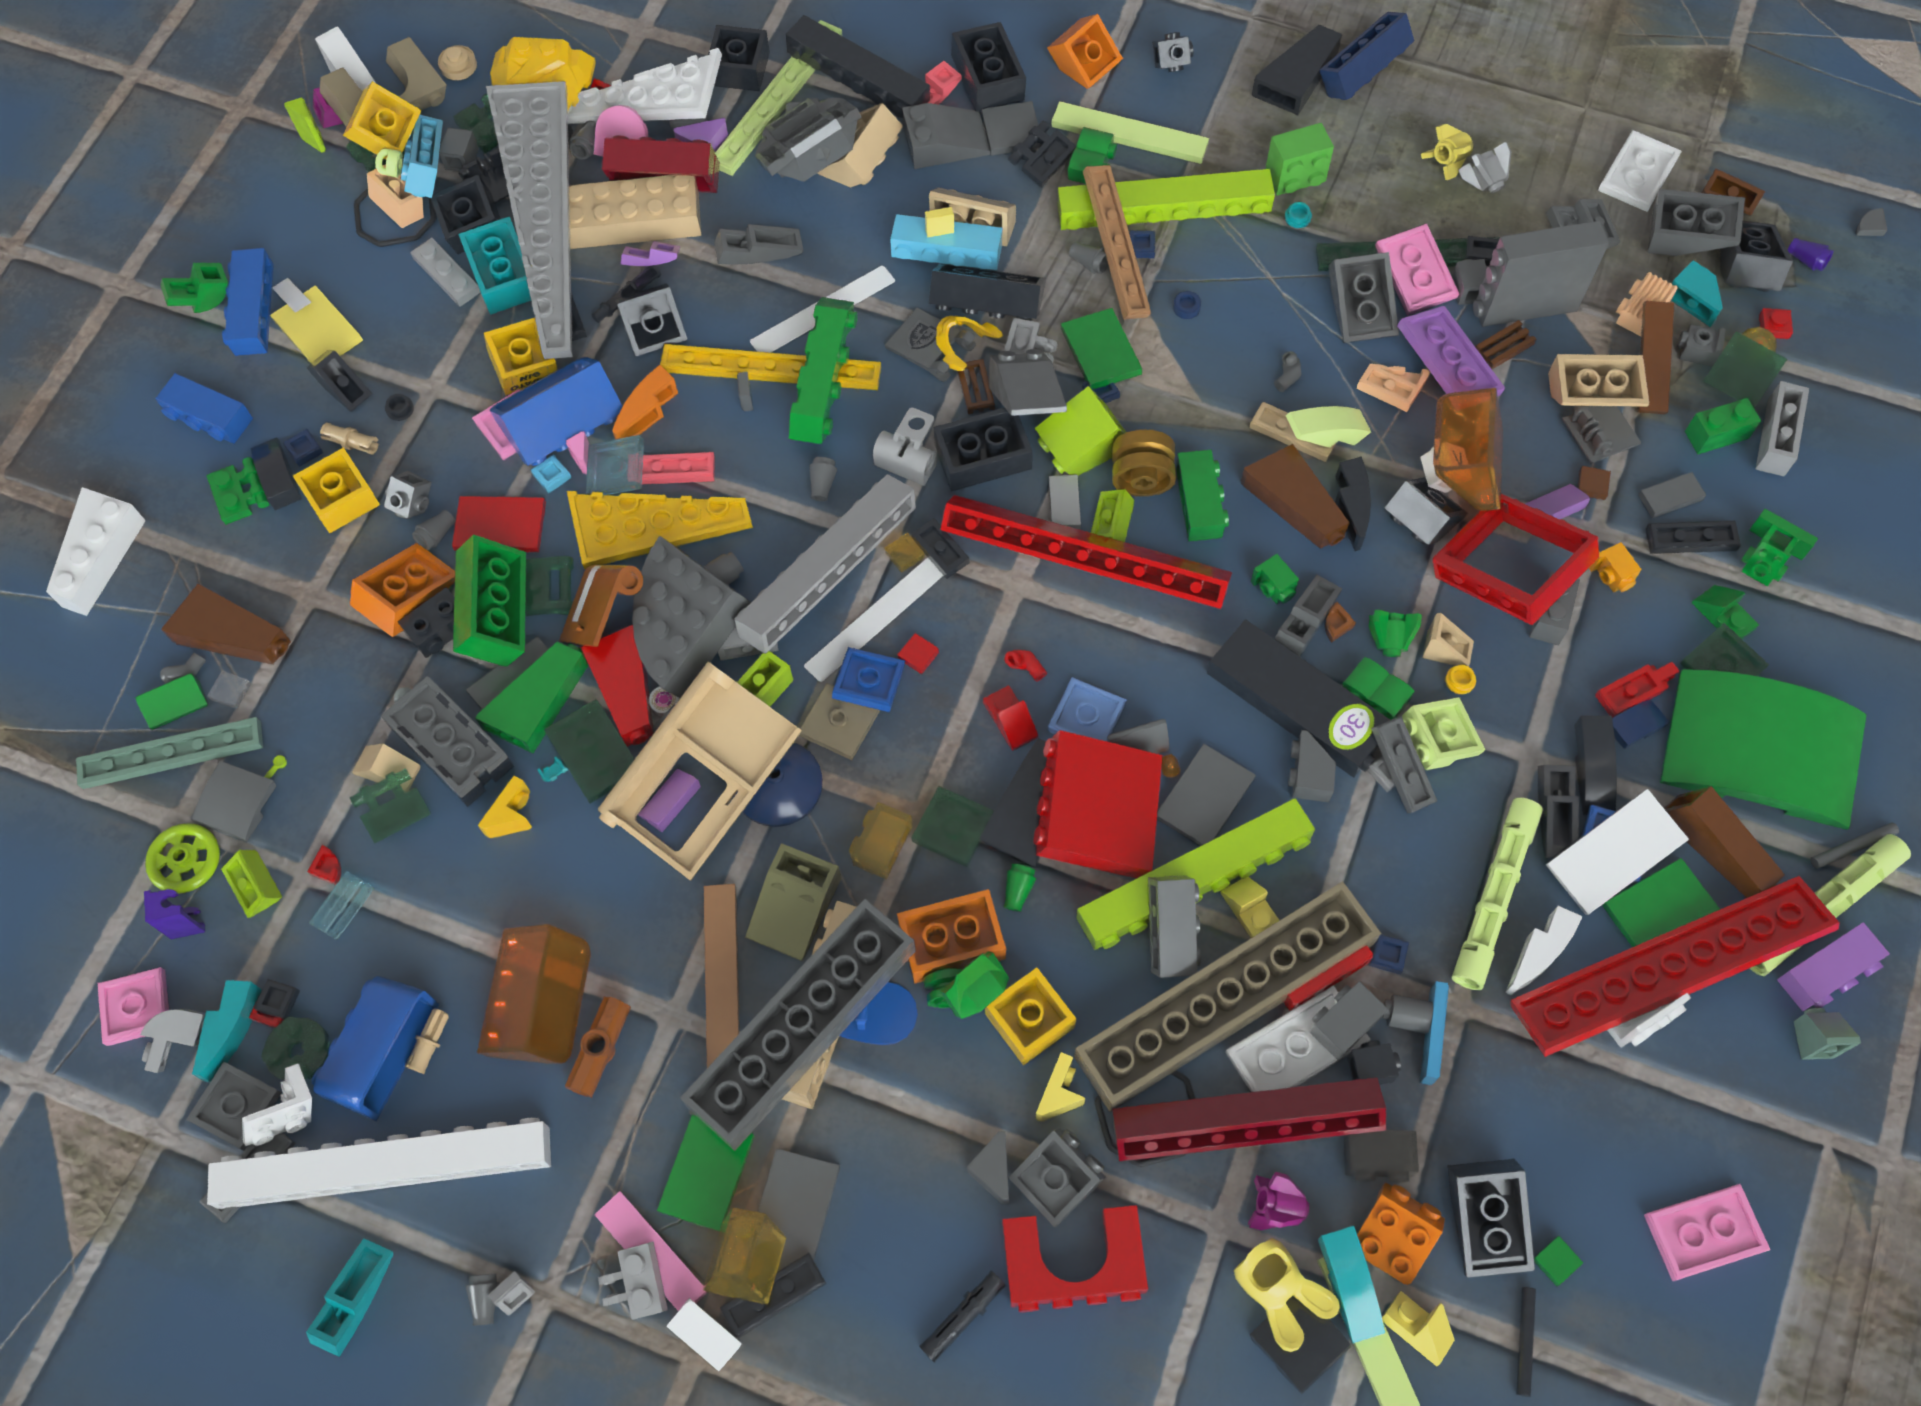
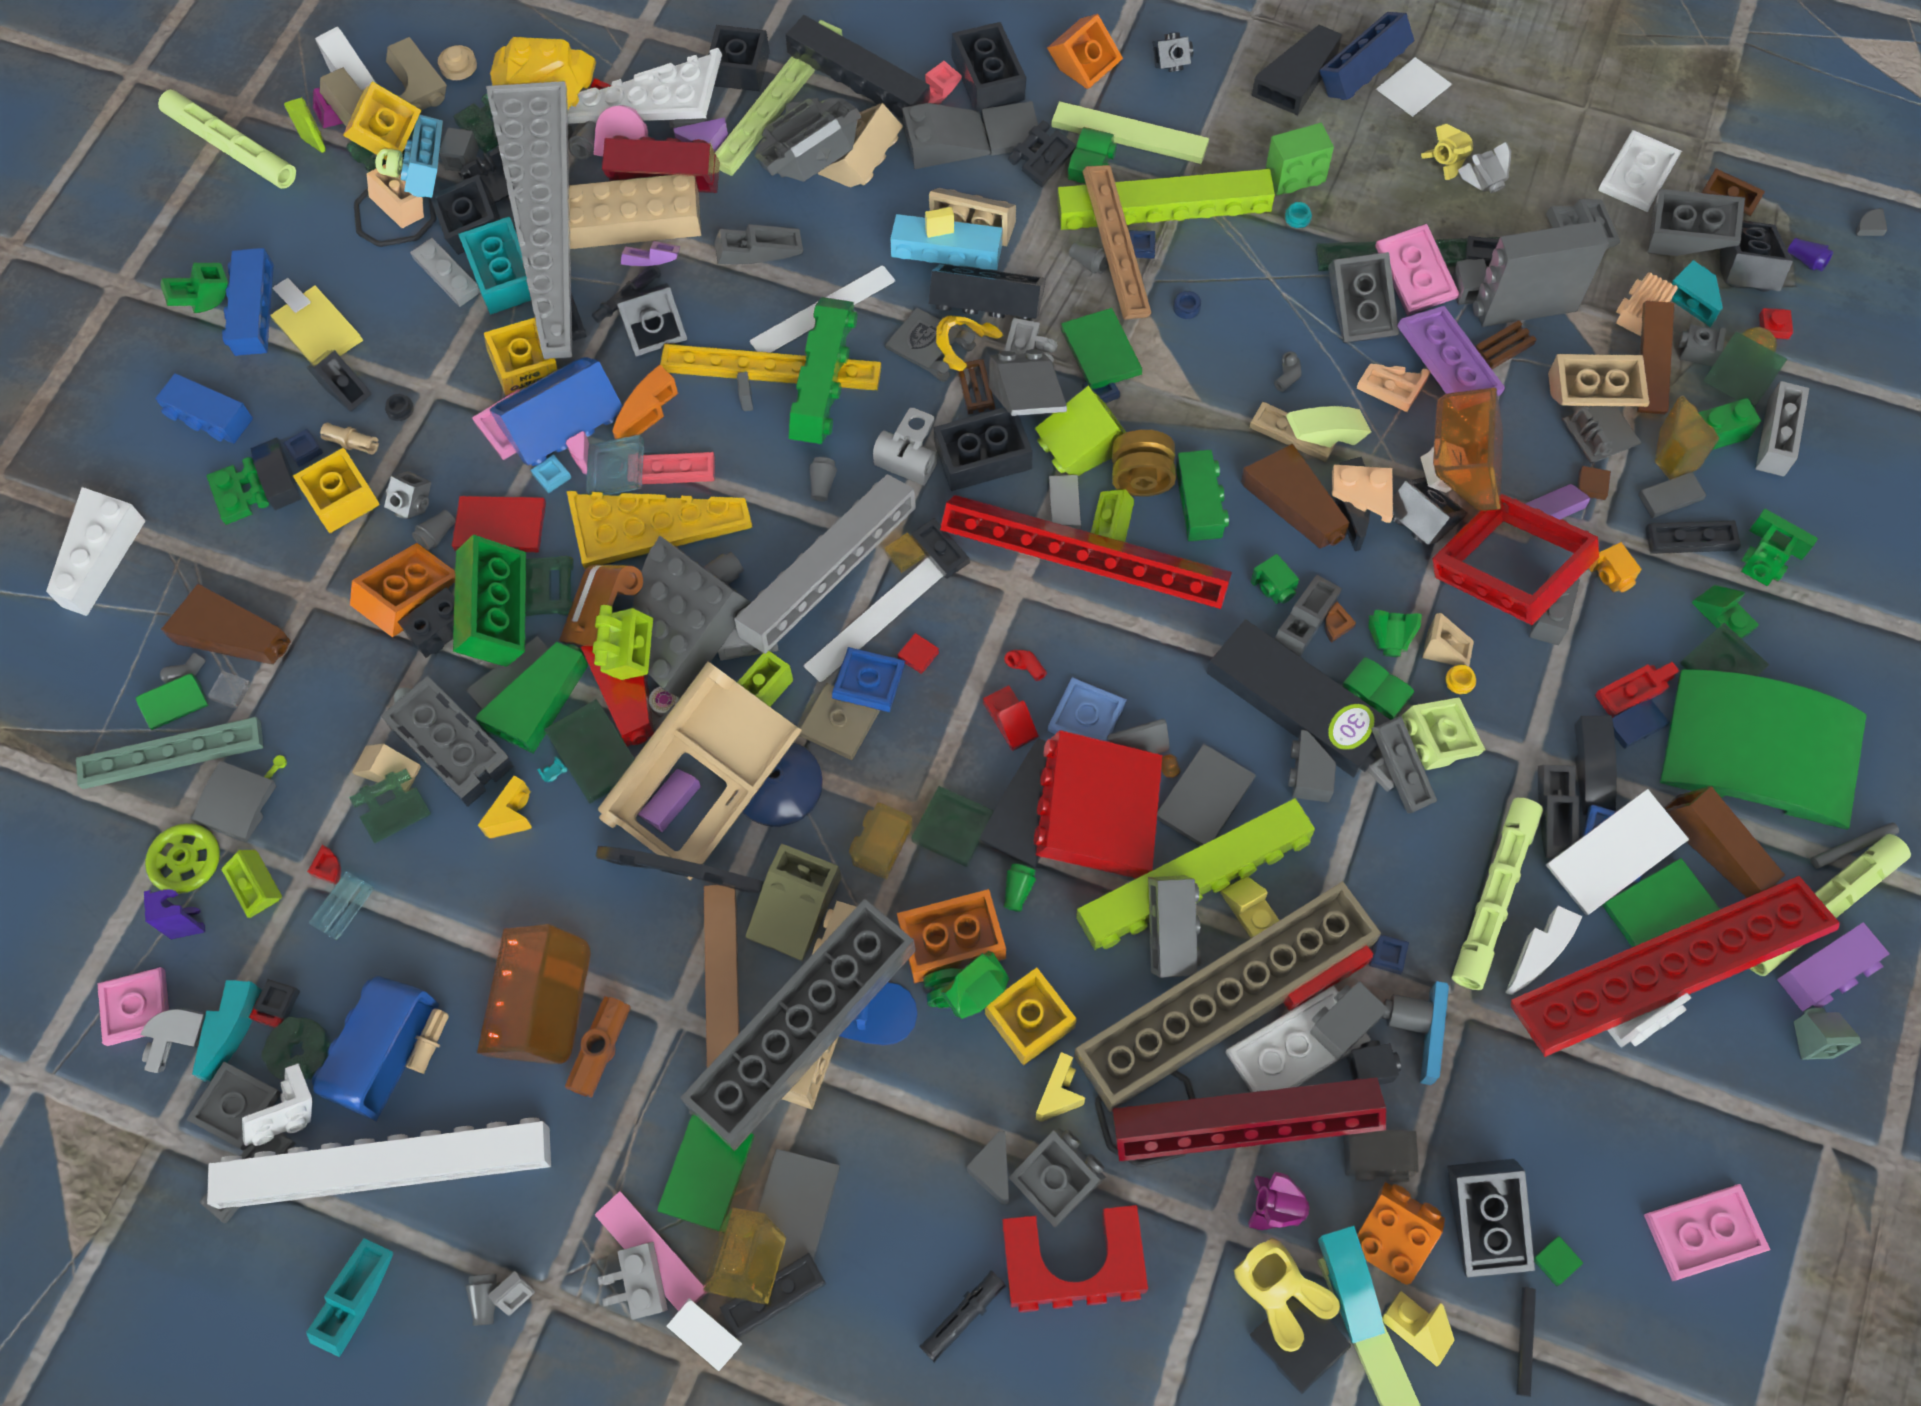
(227, 139): none -> yellowish green piece
(623, 642): none -> lime brick
(679, 867): none -> black tile
(1365, 488): none -> light nougat wing
(1414, 86): none -> white sticker
(1684, 440): none -> clear yellow slope

